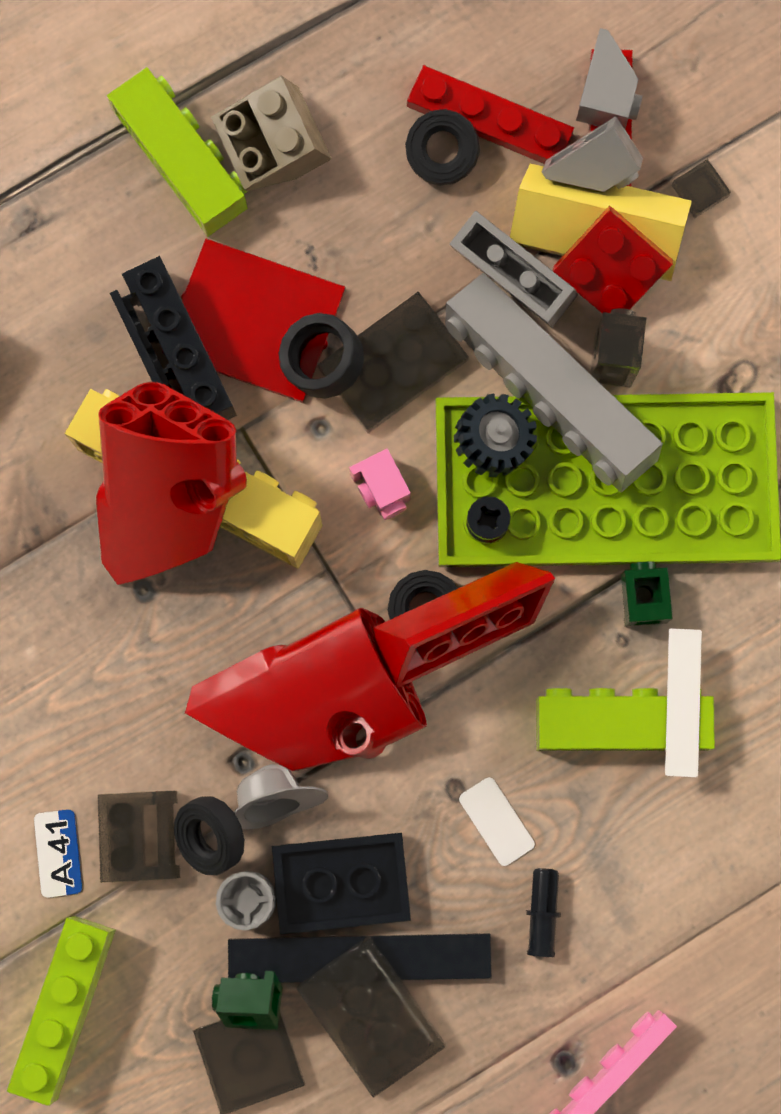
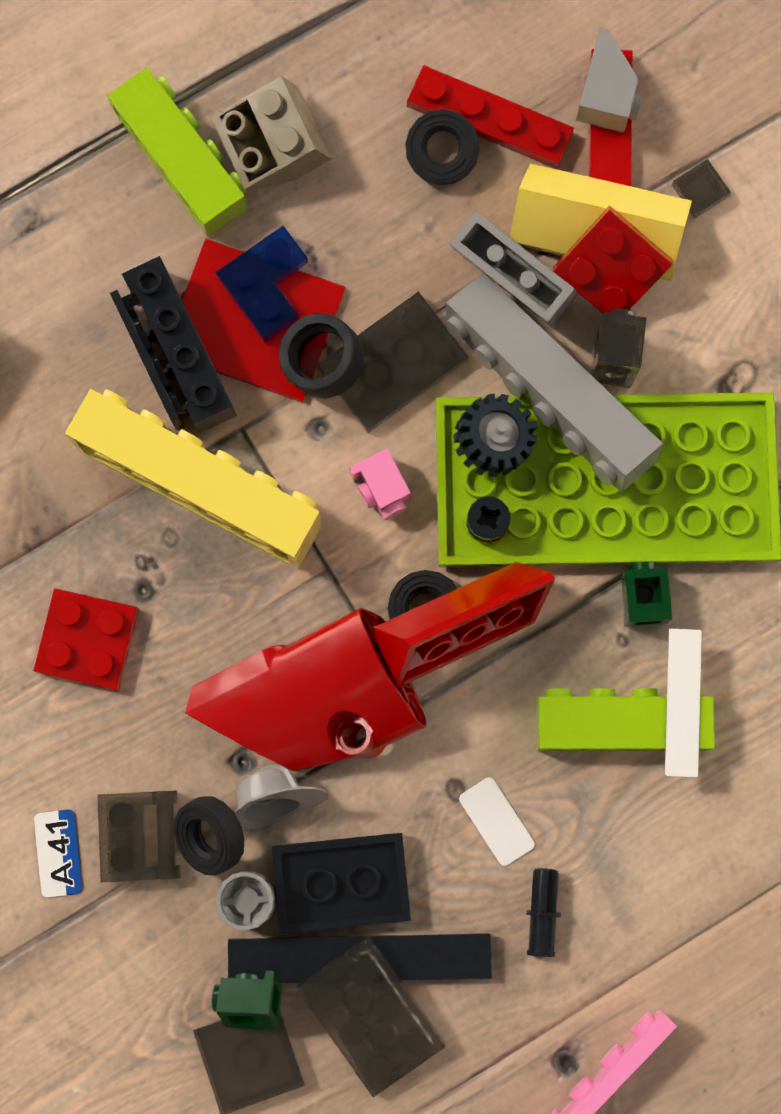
(61, 1010): lime brick -> none
(86, 639): none -> red plate
(163, 482): red panel -> none
(254, 277): none -> clear blue plate
(597, 160): light grey slope -> none

